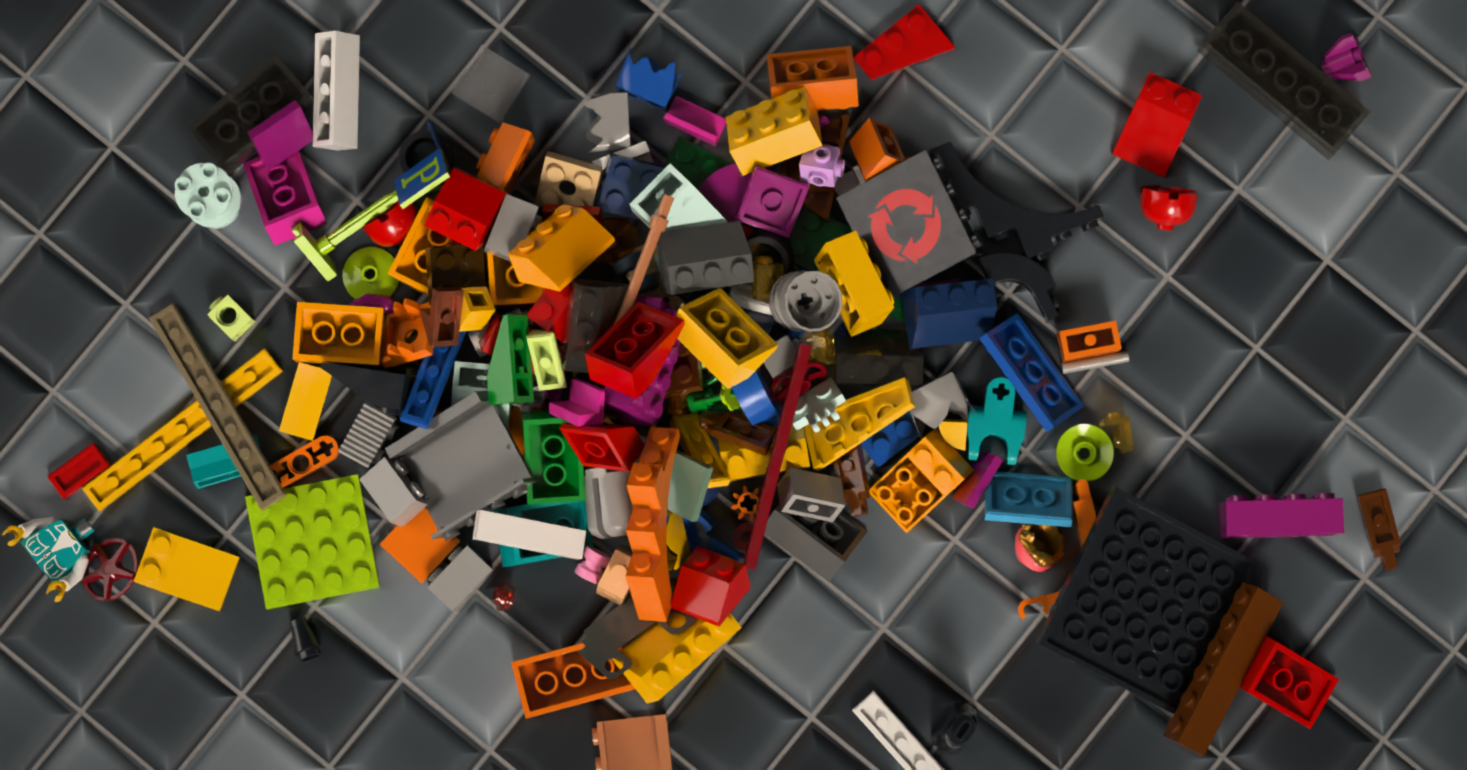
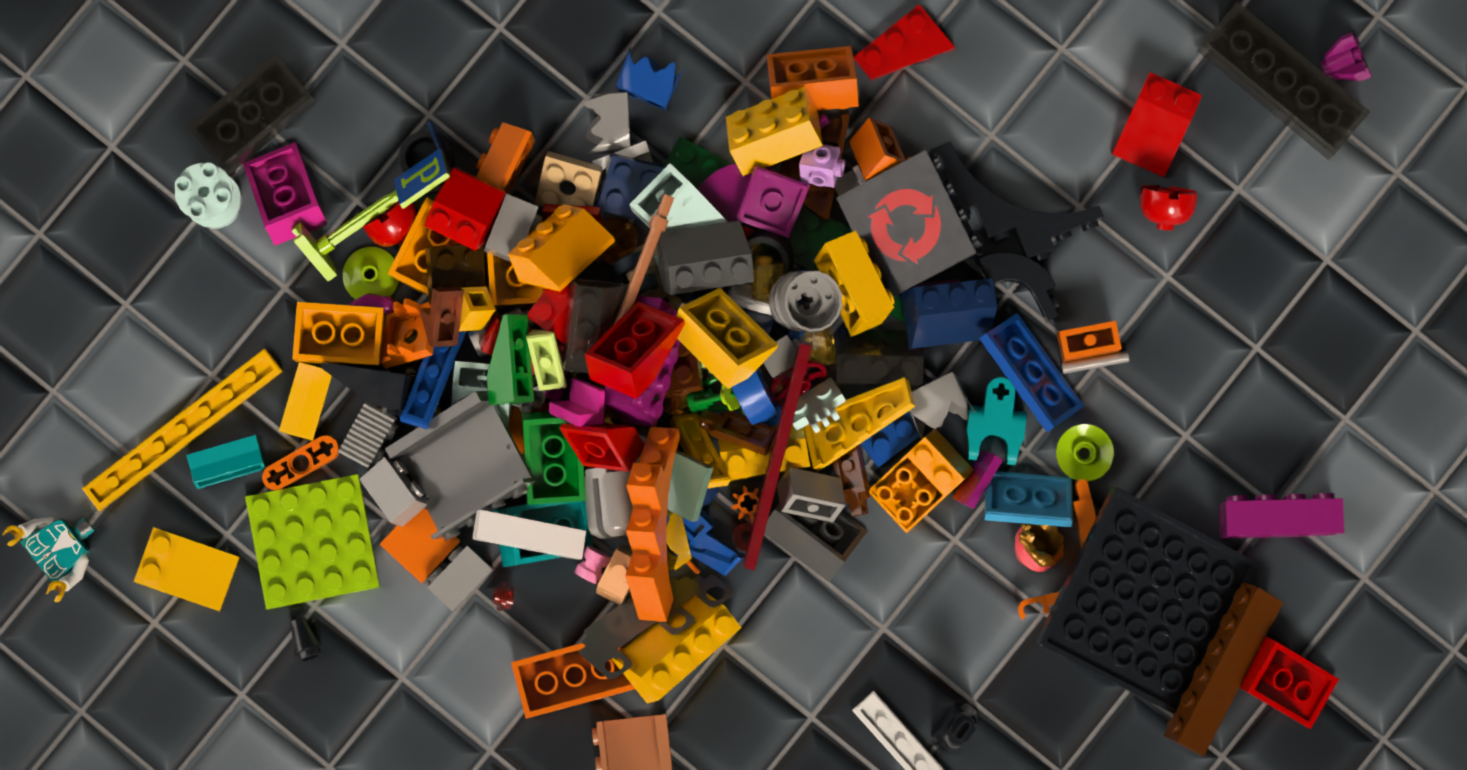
(79, 471): red tile -> none
(110, 569): dark red wheel -> none
(218, 407): dark tan tile -> none
(239, 325): yellowish green brick -> none
(281, 135): magenta tile -> none
(336, 90): white brick -> none
(490, 84): clear tile -> none
(695, 121): dark pink panel -> none
(710, 586): red slope -> none
(954, 432): yellow tile -> none
(1122, 436): clear yellow bracket -> none
(1380, 526): reddish brown hinge -> none

